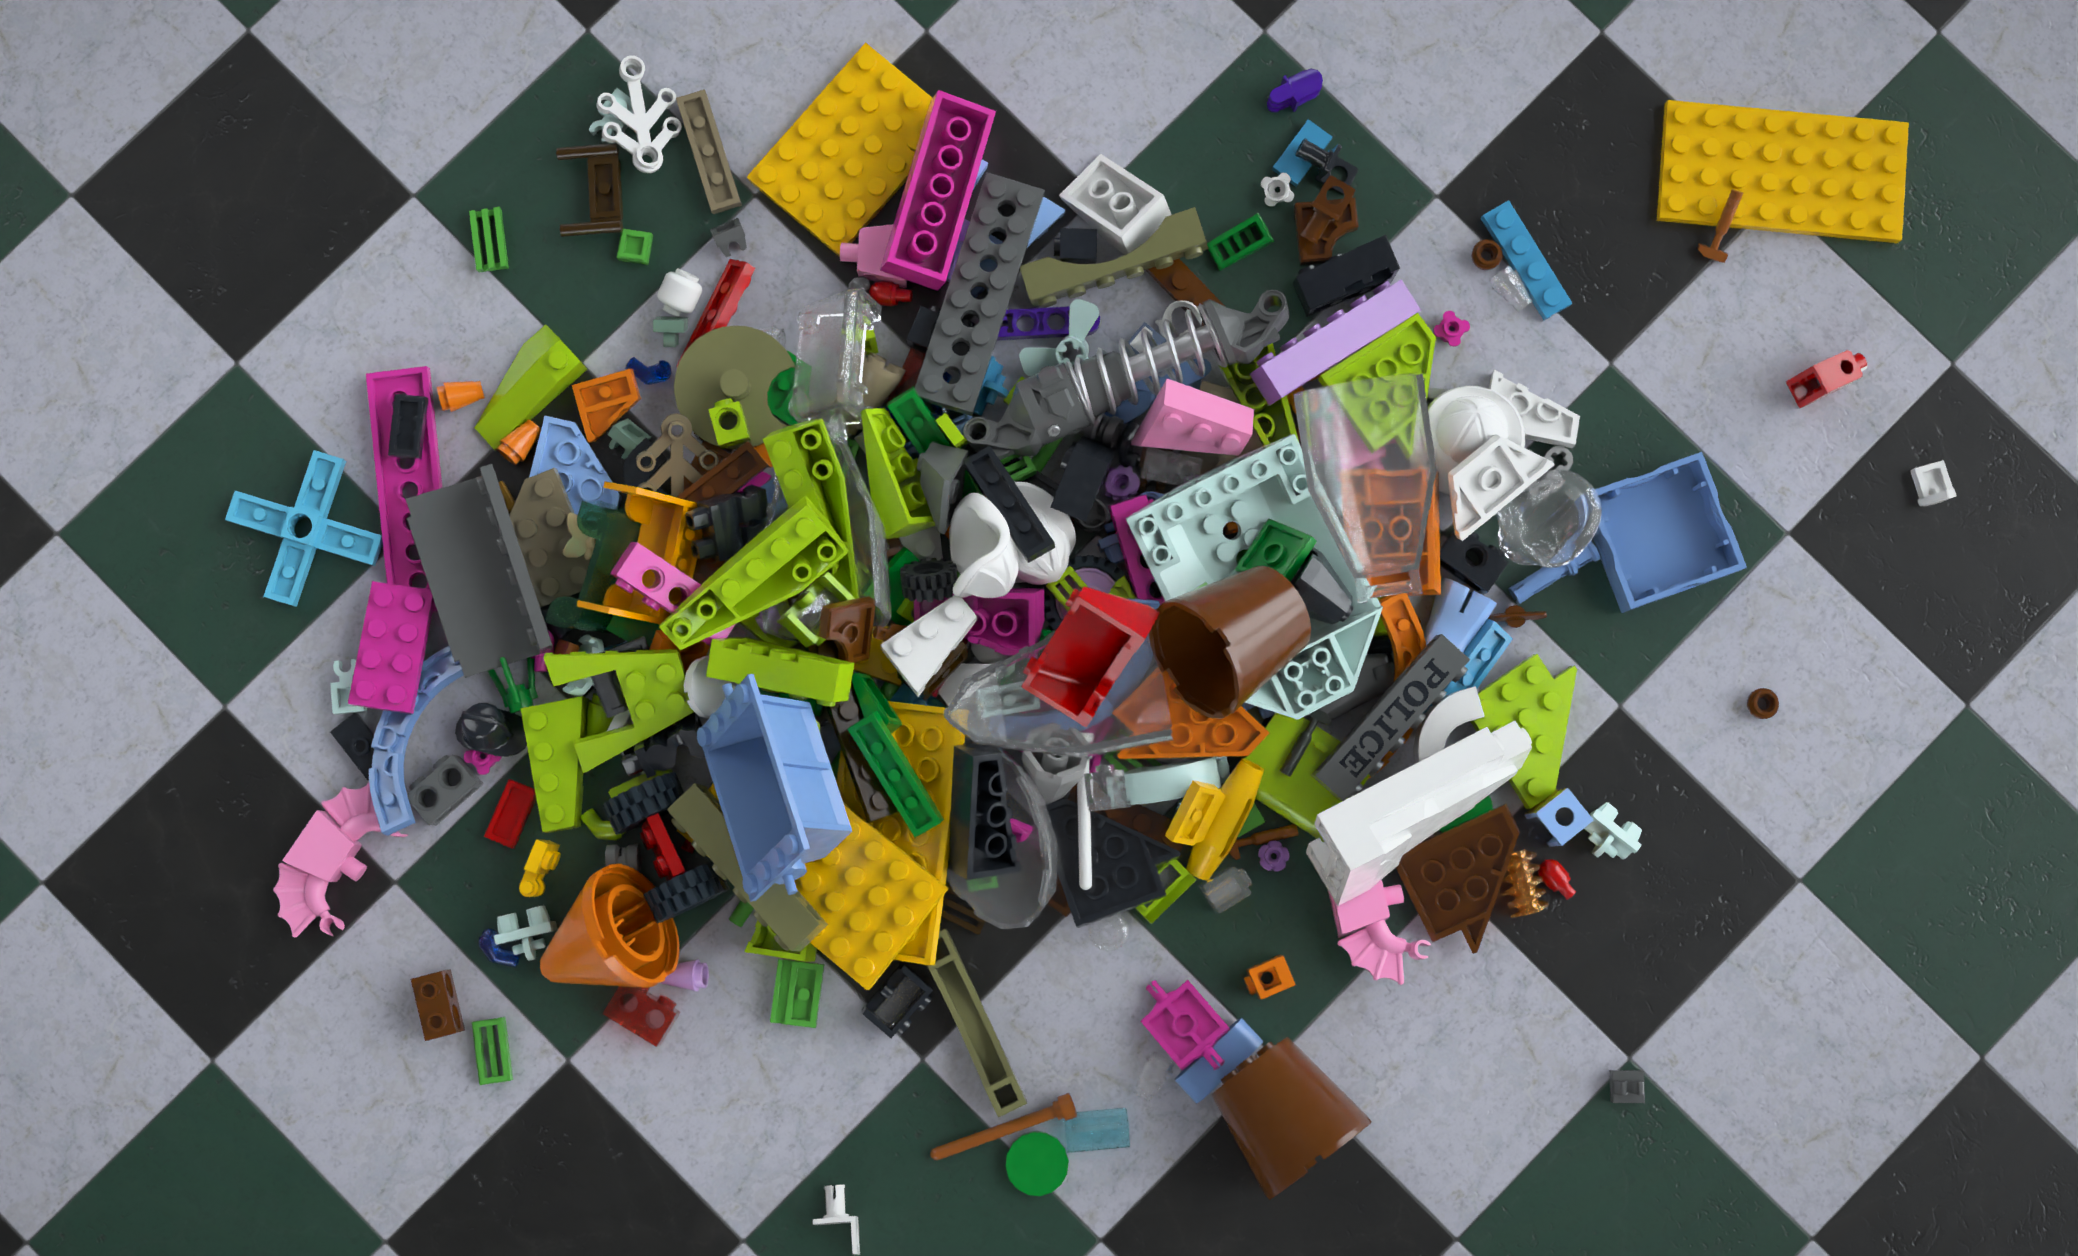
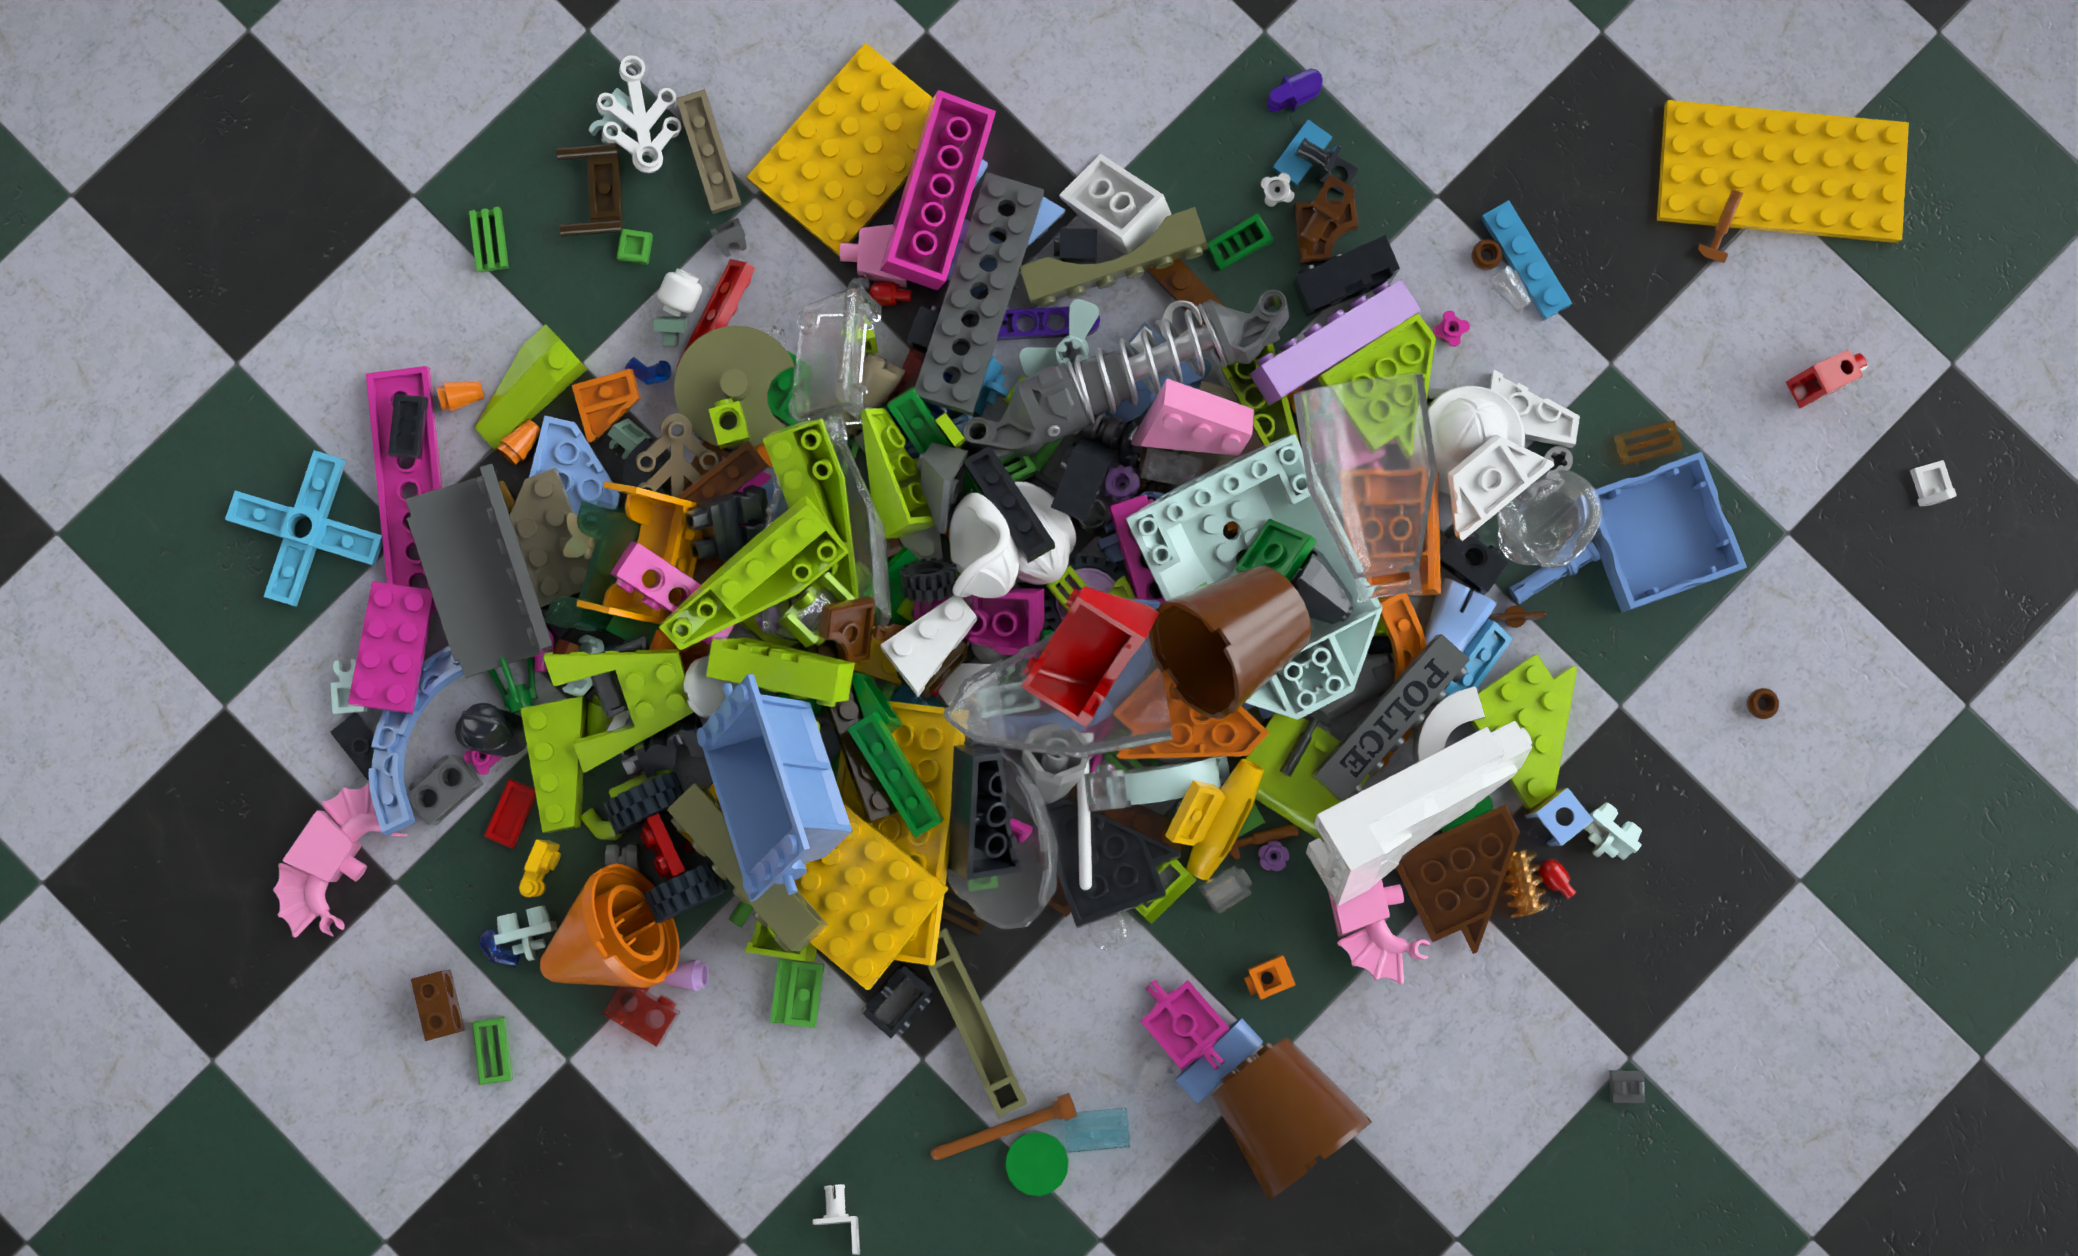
(1622, 449): none -> clear orange tile

